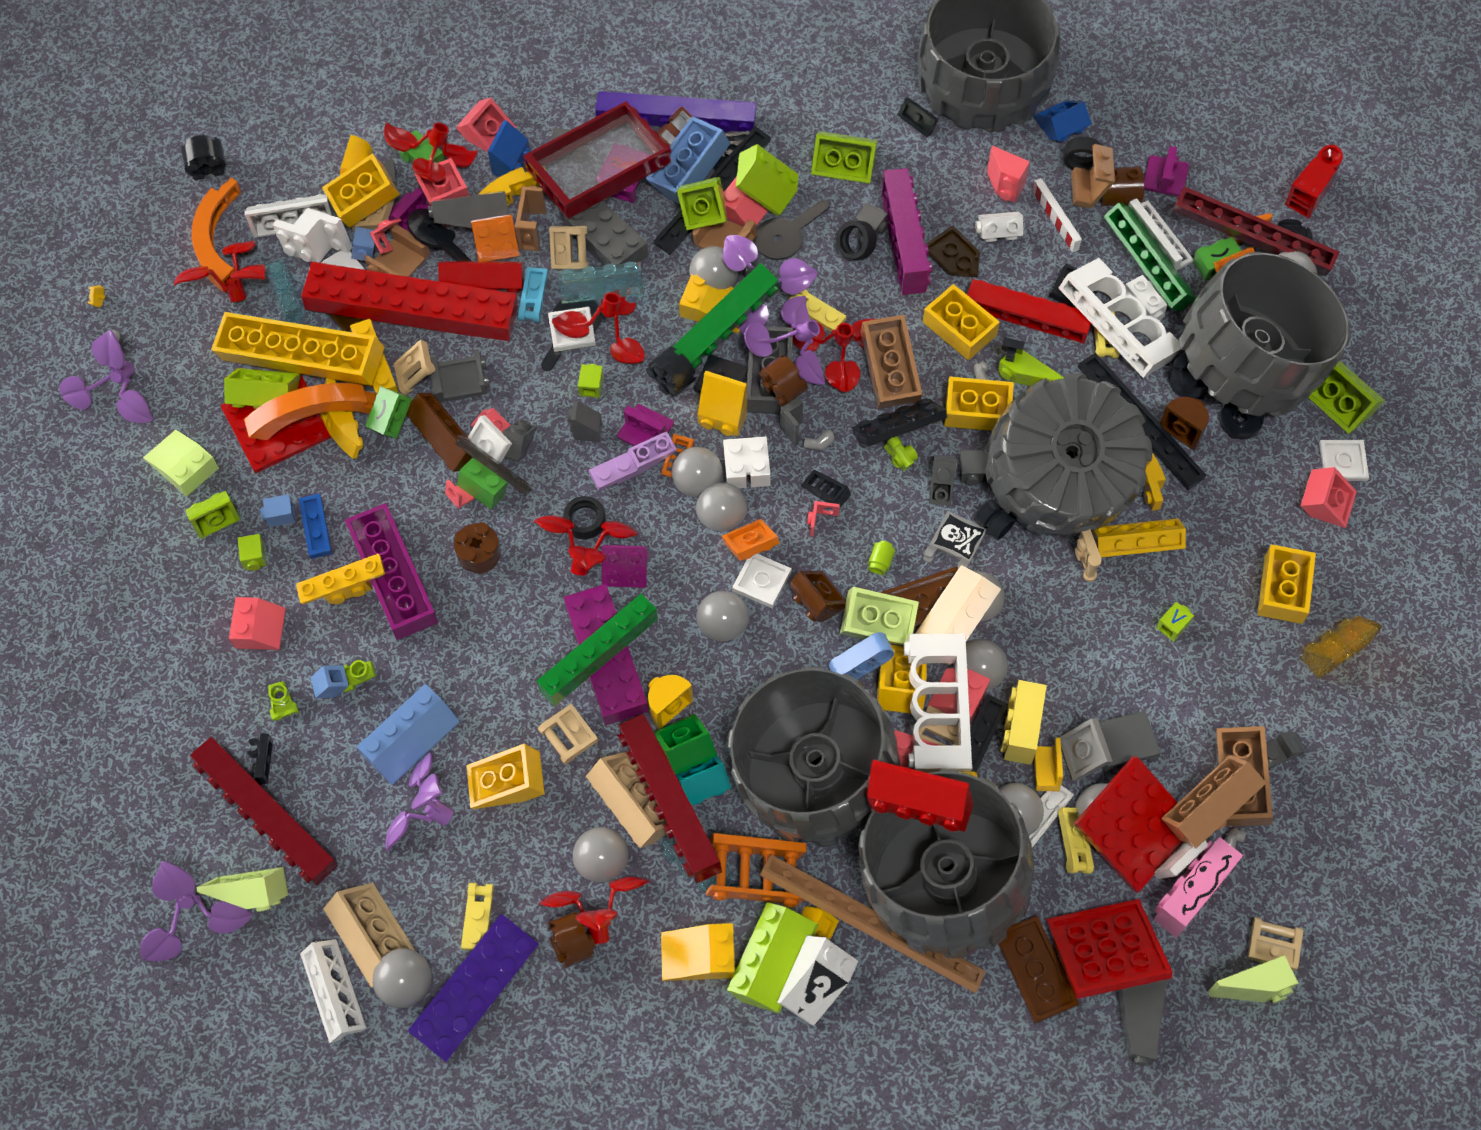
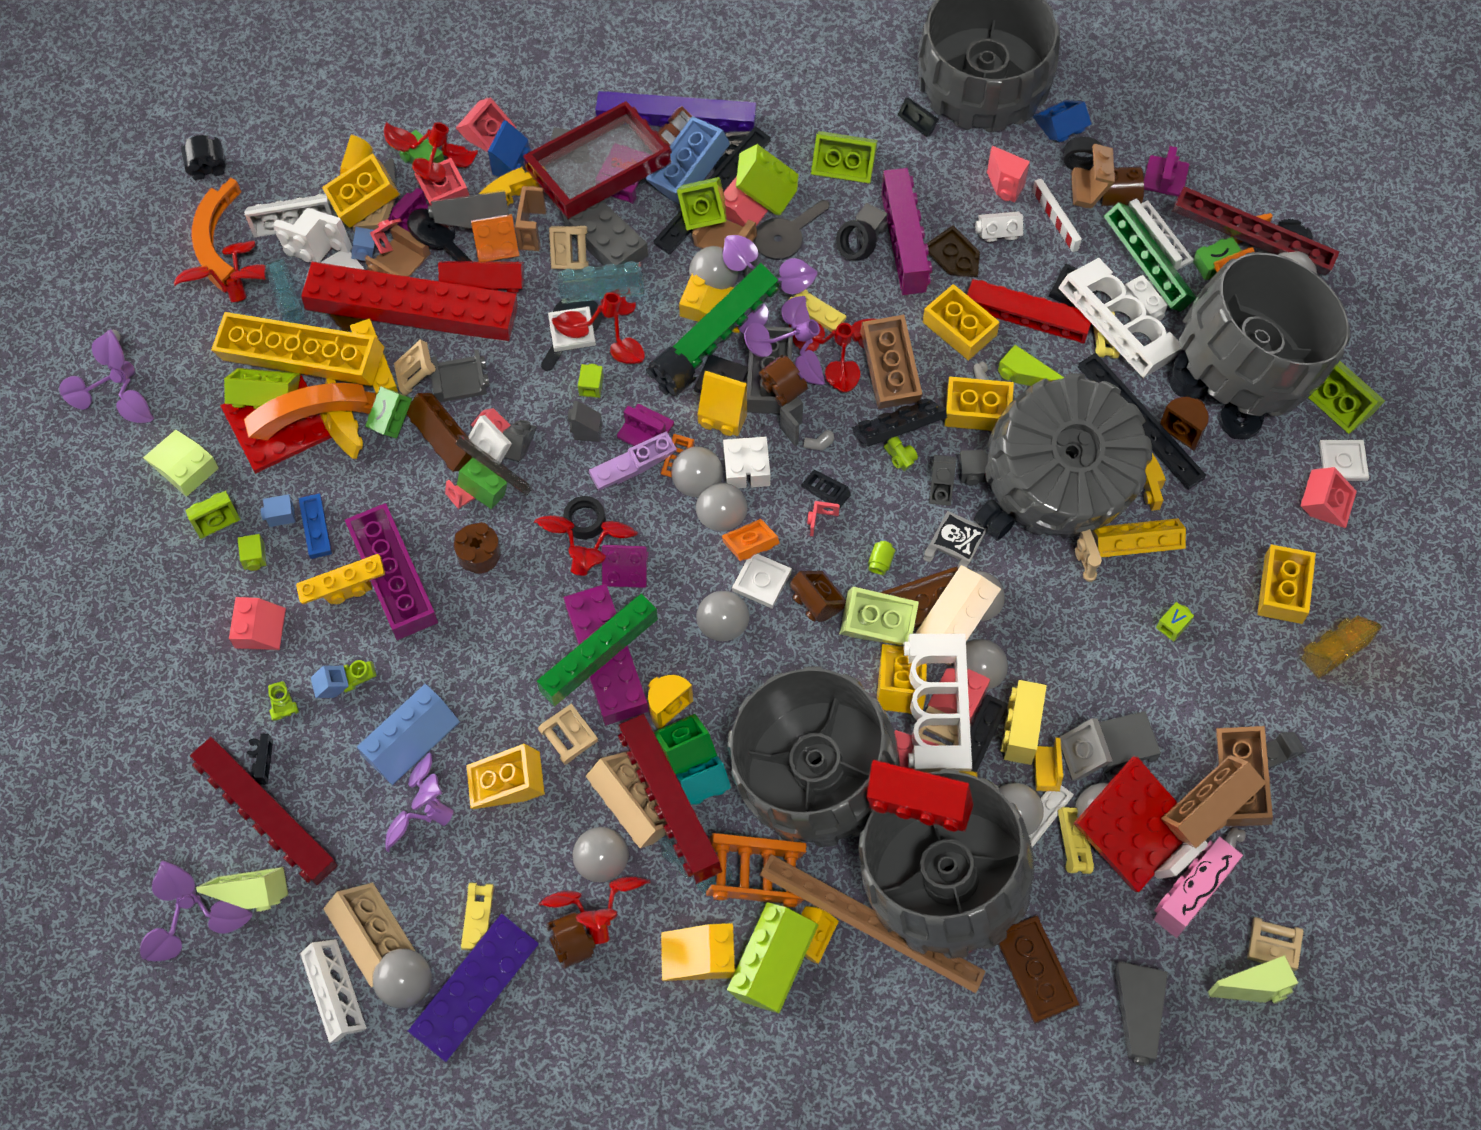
(97, 295): yellow piece -> none
(533, 294): medium azure plate -> none
(816, 978): white slope -> none
(863, 656): beam -> none
(1012, 347): black tile -> none
(1108, 948): red plate -> none
(1315, 181): red piece -> none

